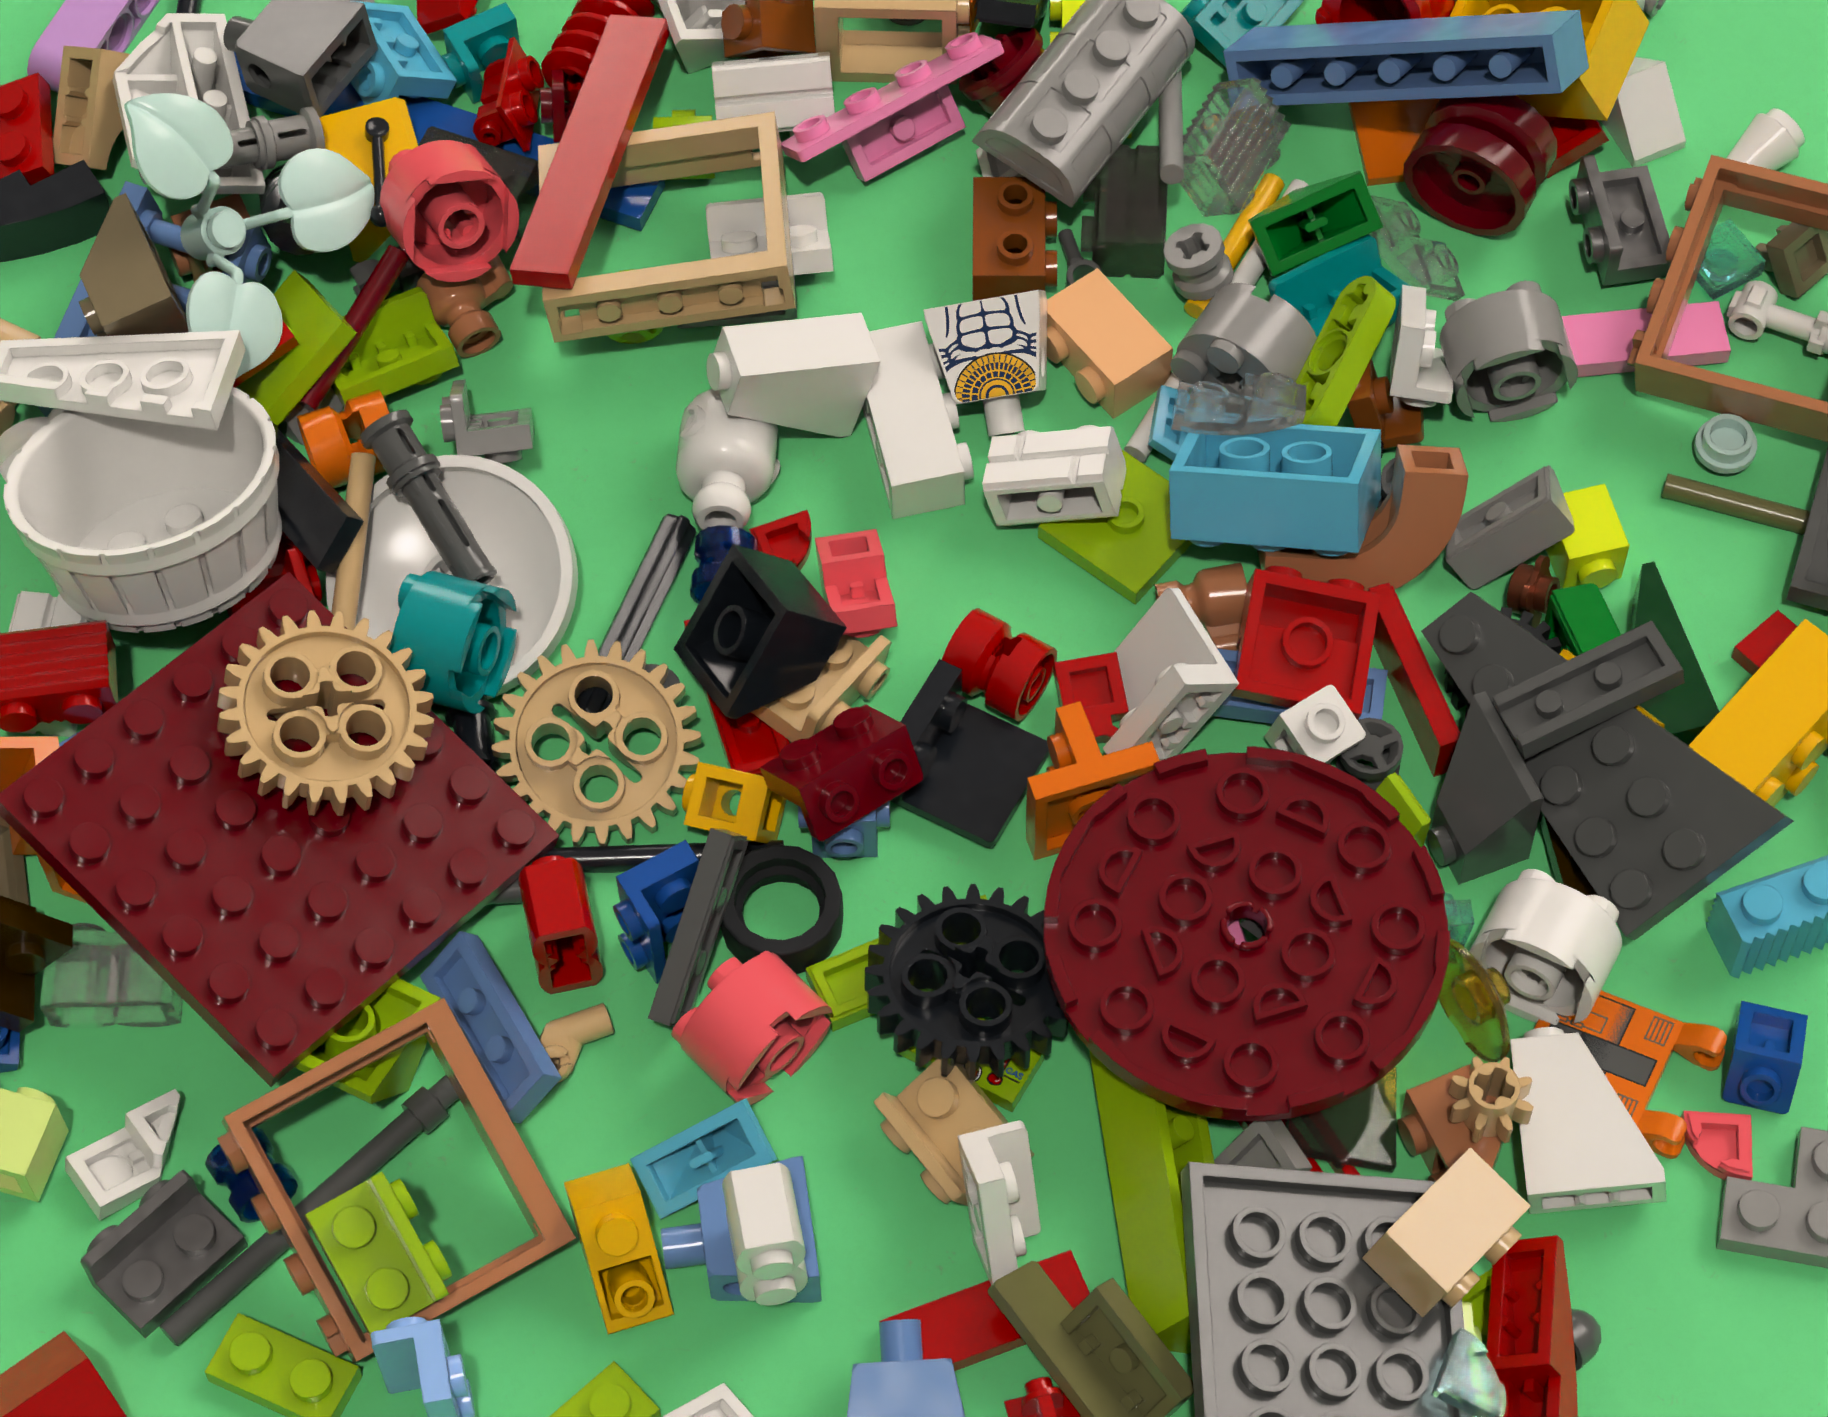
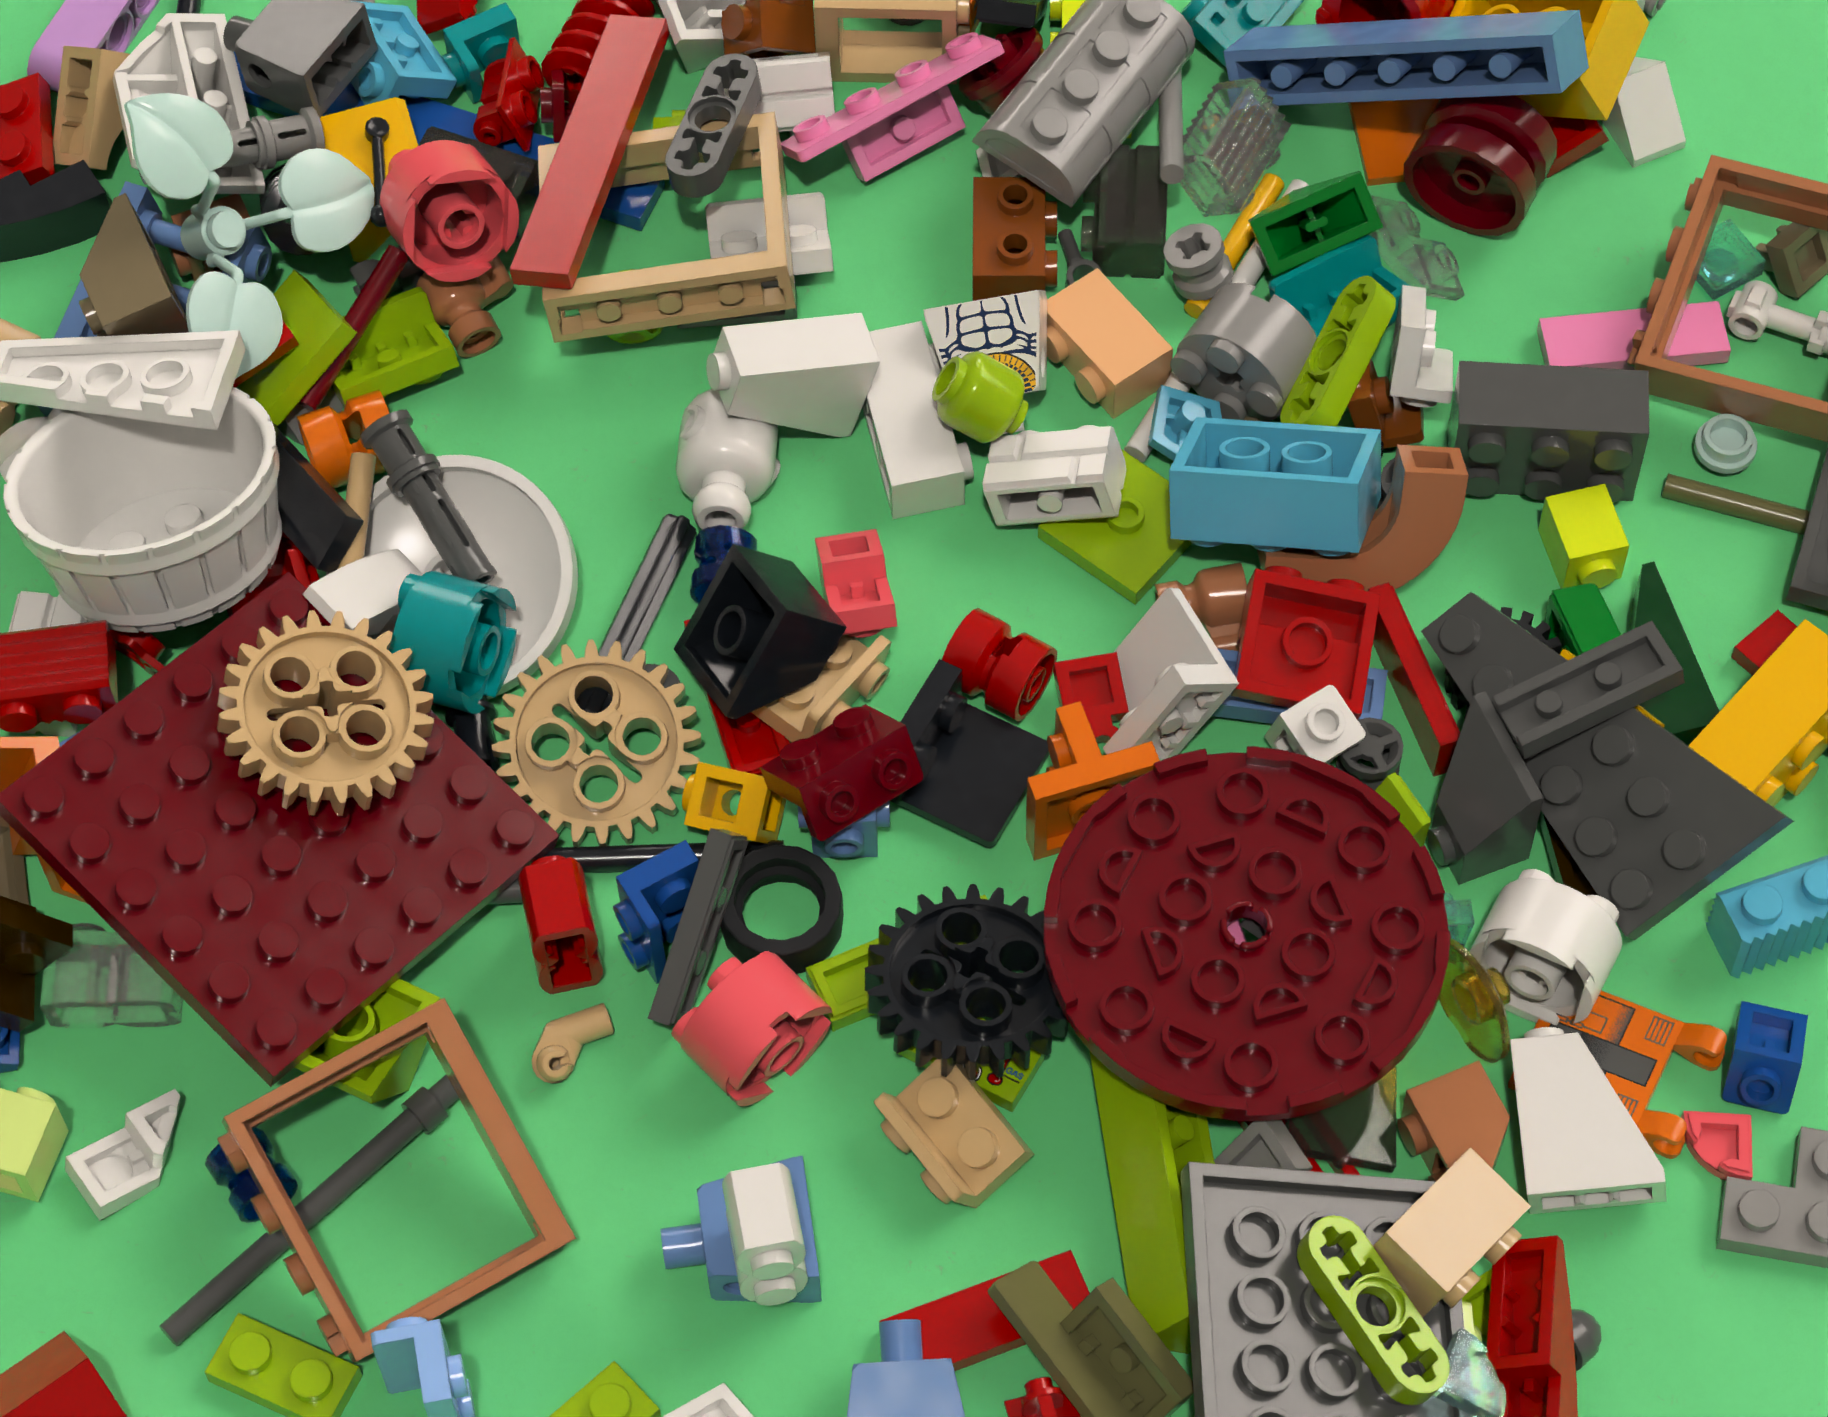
(141, 648): none -> red plate
(161, 1253): flat silver bracket -> none
(363, 589): none -> white slope
(379, 1253): lime bracket -> none
(492, 1024): medium blue plate -> none
(493, 434): light grey bracket -> none
(619, 1248): yellow slope -> none
(702, 1155): medium azure slope -> none
(718, 146): none -> dark grey beam
(786, 538): red tile -> none
(980, 397): none -> lime head
(999, 1194): white bracket -> none
(1263, 406): clear slope -> none
(1366, 1338): none -> lime beam
(1493, 1080): tan gear -> none
(1507, 352): light grey brick -> none
(1509, 528): light grey slope -> none
(1531, 588): copper plate -> none
(1549, 428): none -> dark grey brick
(1621, 222): flat silver bracket -> none
(1769, 141): white cone -> none

